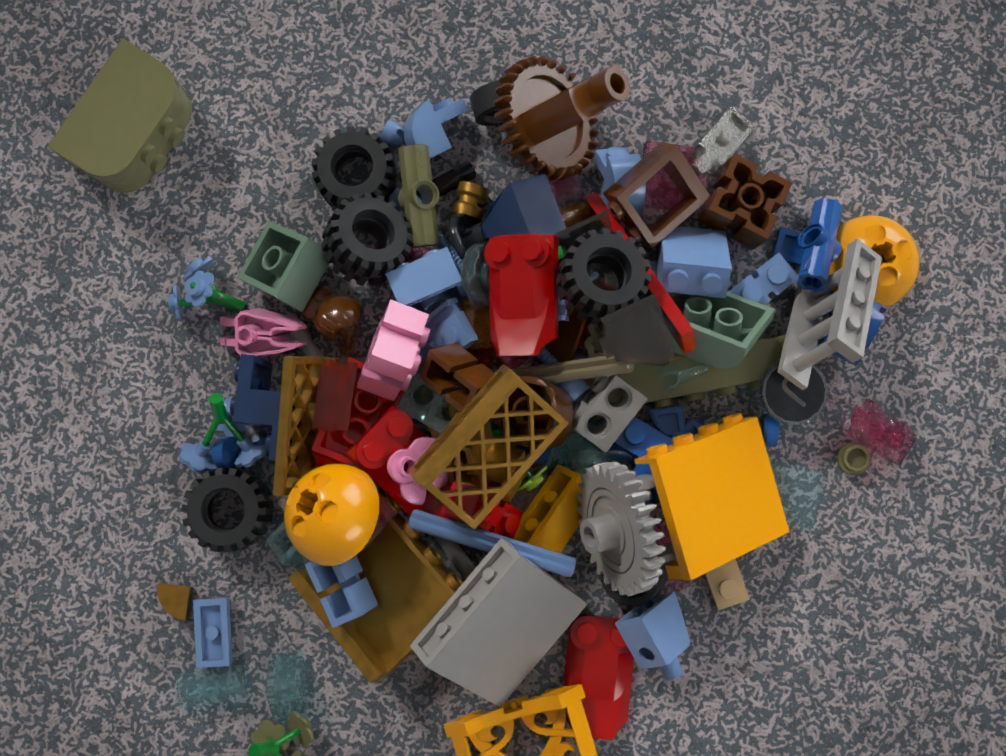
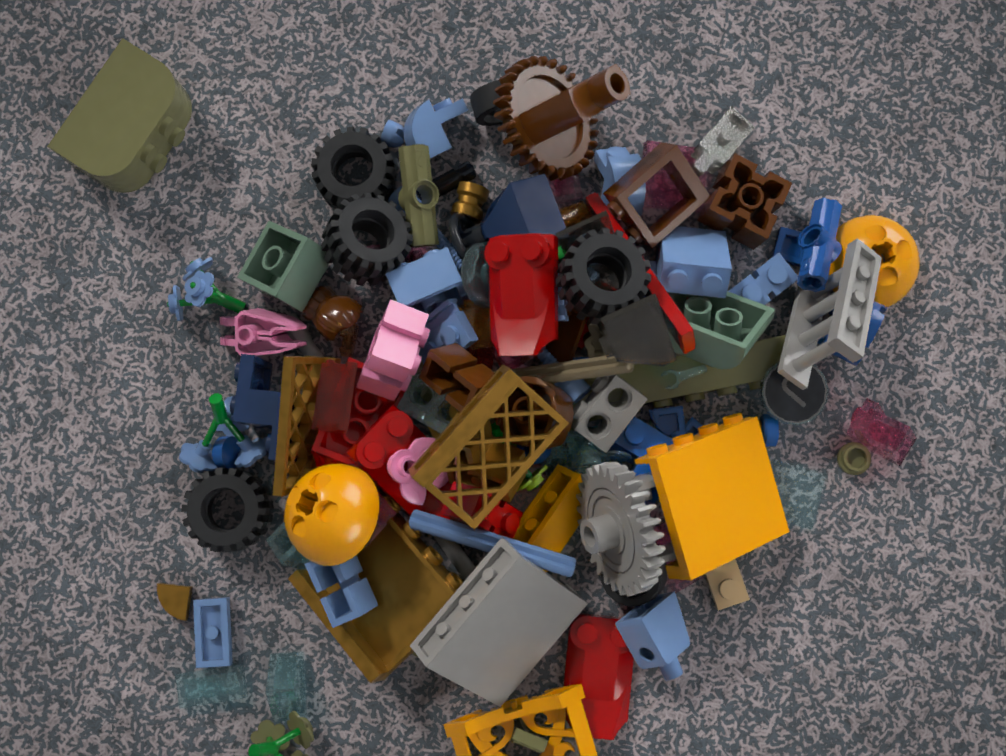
(528, 740): none -> olive tile

